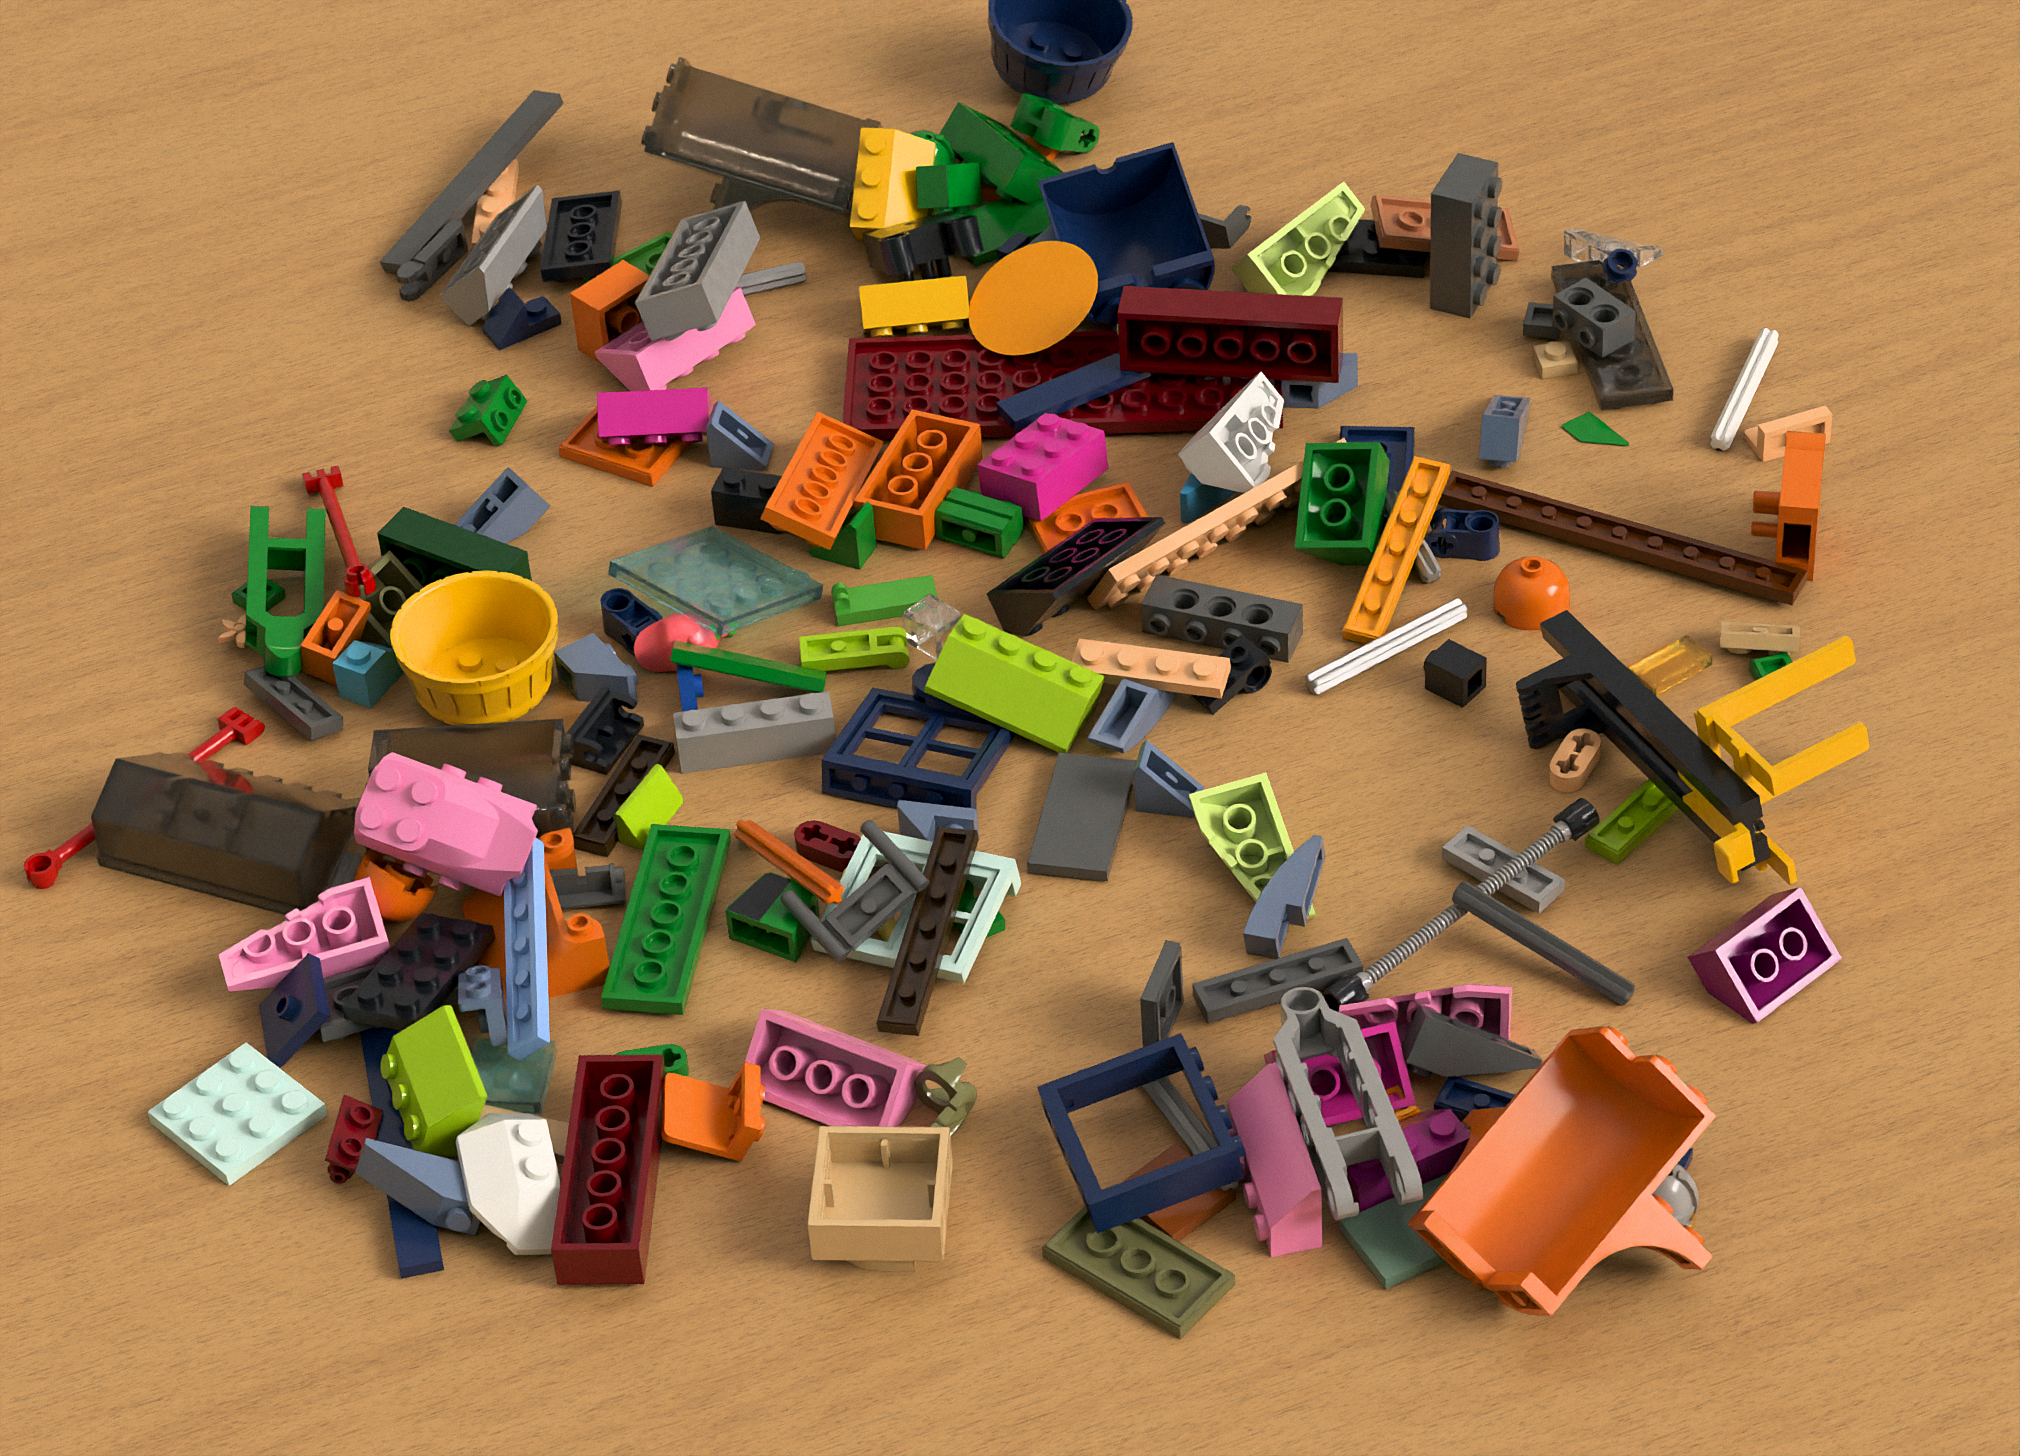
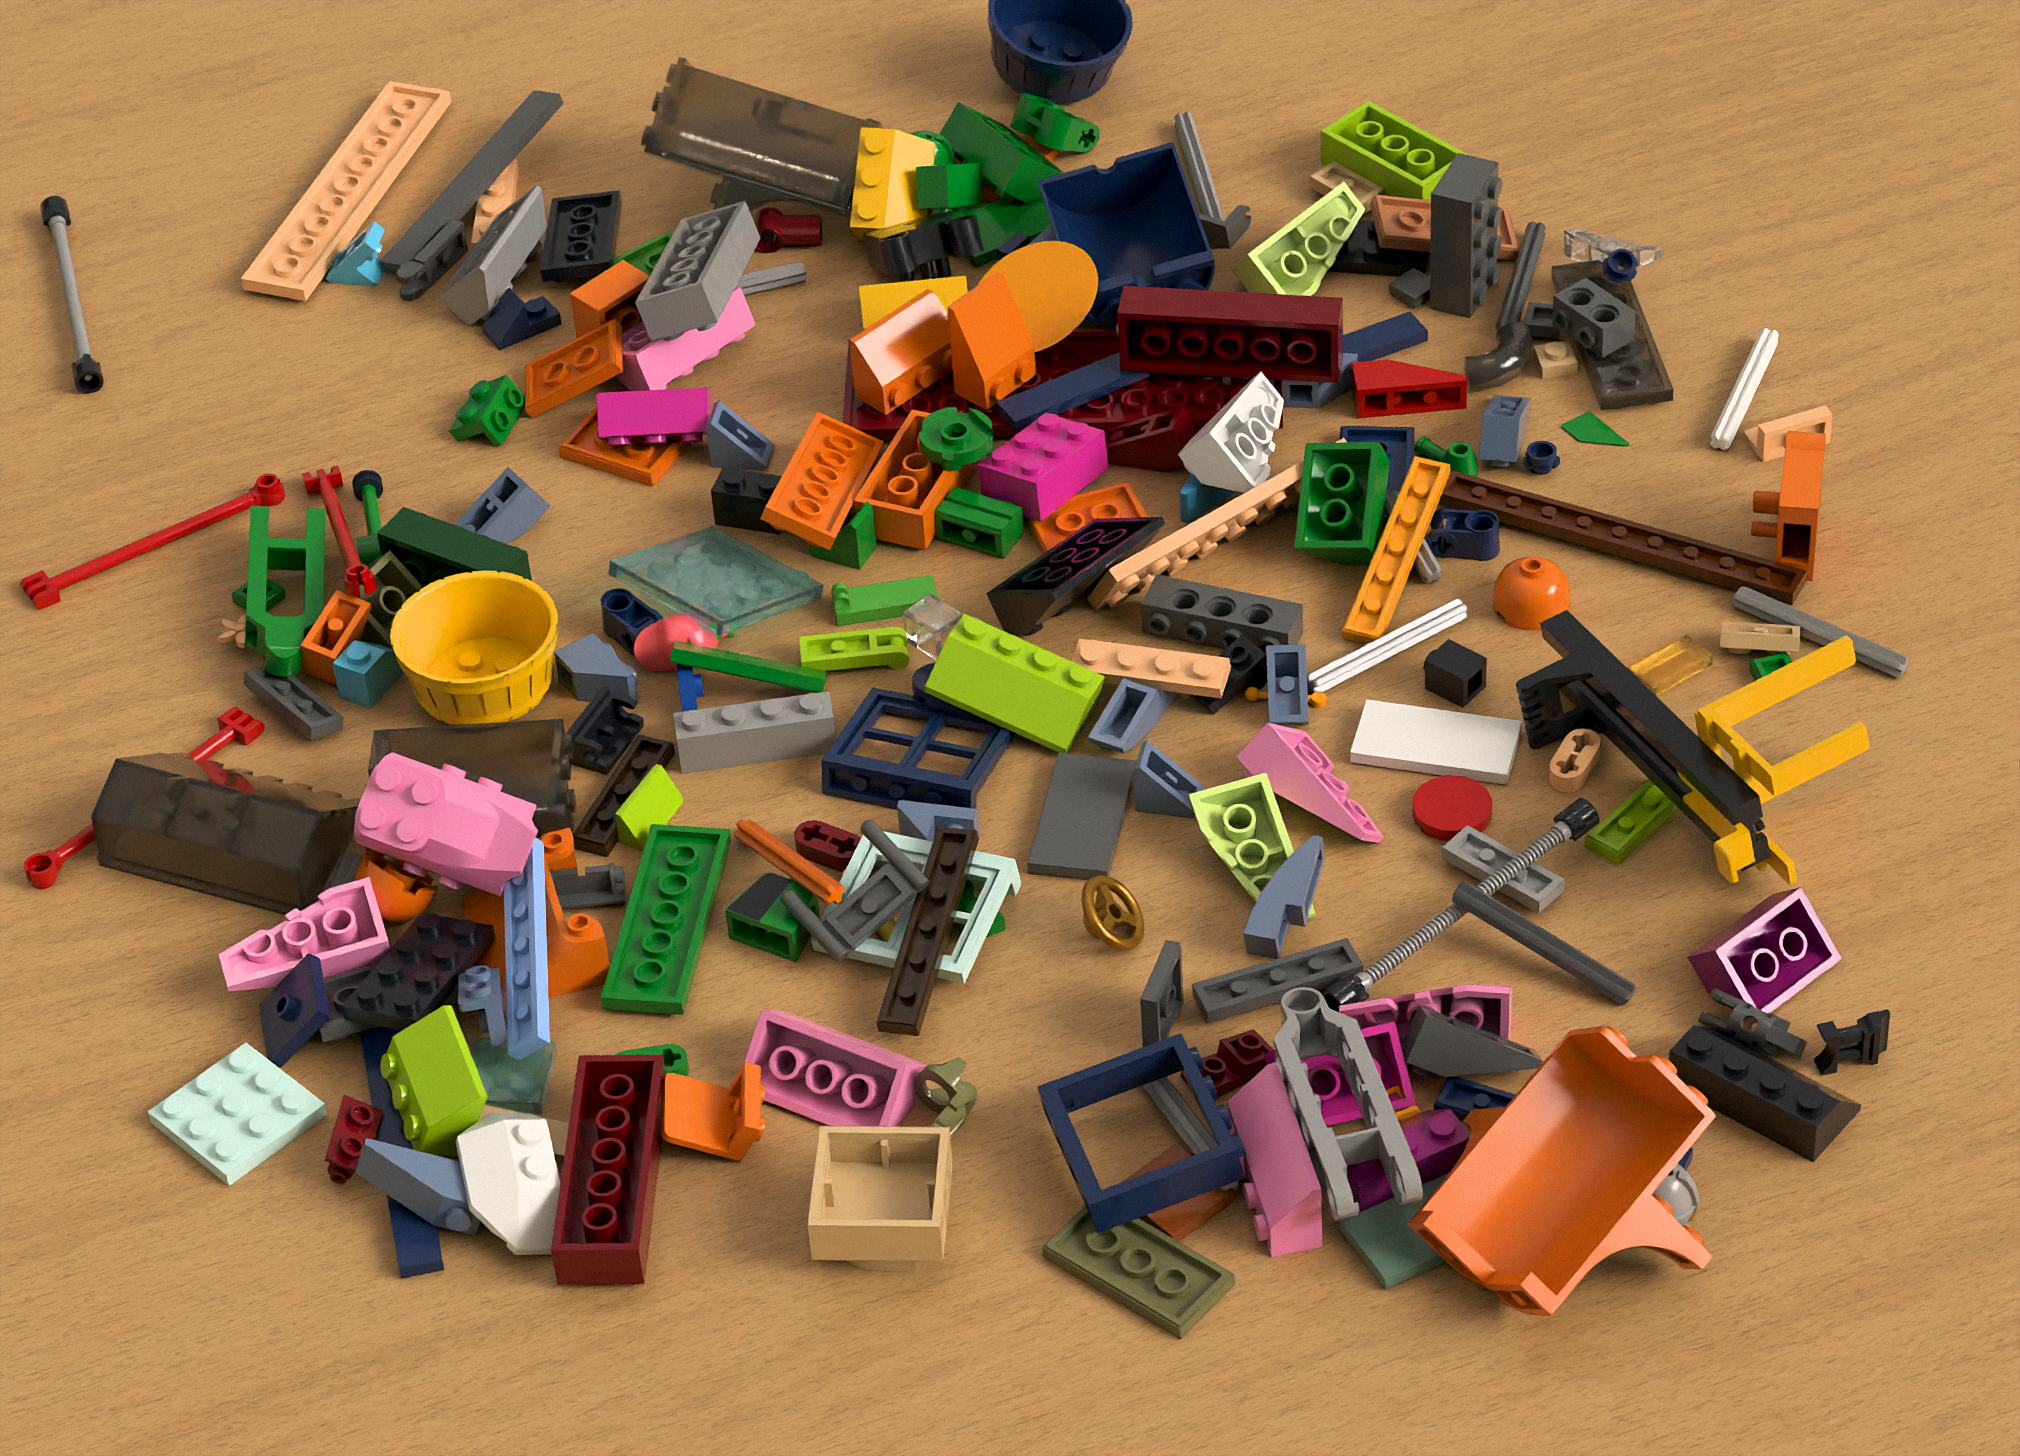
(45, 590): none -> red hinge
(86, 370): none -> hose
(346, 191): none -> light nougat plate
(359, 260): none -> medium azure slope
(369, 488): none -> green piece
(573, 368): none -> orange tile
(786, 230): none -> dark red piece
(902, 353): none -> orange slope
(971, 442): none -> green plate
(989, 343): none -> orange slope
(1108, 915): none -> pearl gold piece
(1150, 441): none -> dark red slope
(1197, 166): none -> light grey axle
(1236, 1061): none -> dark red slope
(1287, 684): none -> sand blue slope
(1303, 776): none -> bright pink wedge
(1317, 699): none -> light orange hinge
(1334, 174): none -> tan plate
(1385, 337): none -> dark blue tile
(1387, 151): none -> lime brick
(1404, 388): none -> red slope
(1411, 288): none -> dark grey tile
(1436, 741): none -> white tile
(1450, 804): none -> red tile
(1458, 455): none -> green bar
(1503, 362): none -> clear smoke cylinder
(1522, 274): none -> dark grey axle
(1541, 457): none -> dark blue plate
(1761, 1092): none -> black slope
(1770, 1030): none -> dark grey hinge
(1819, 630): none -> light grey axle
(1853, 1042): none -> black piece

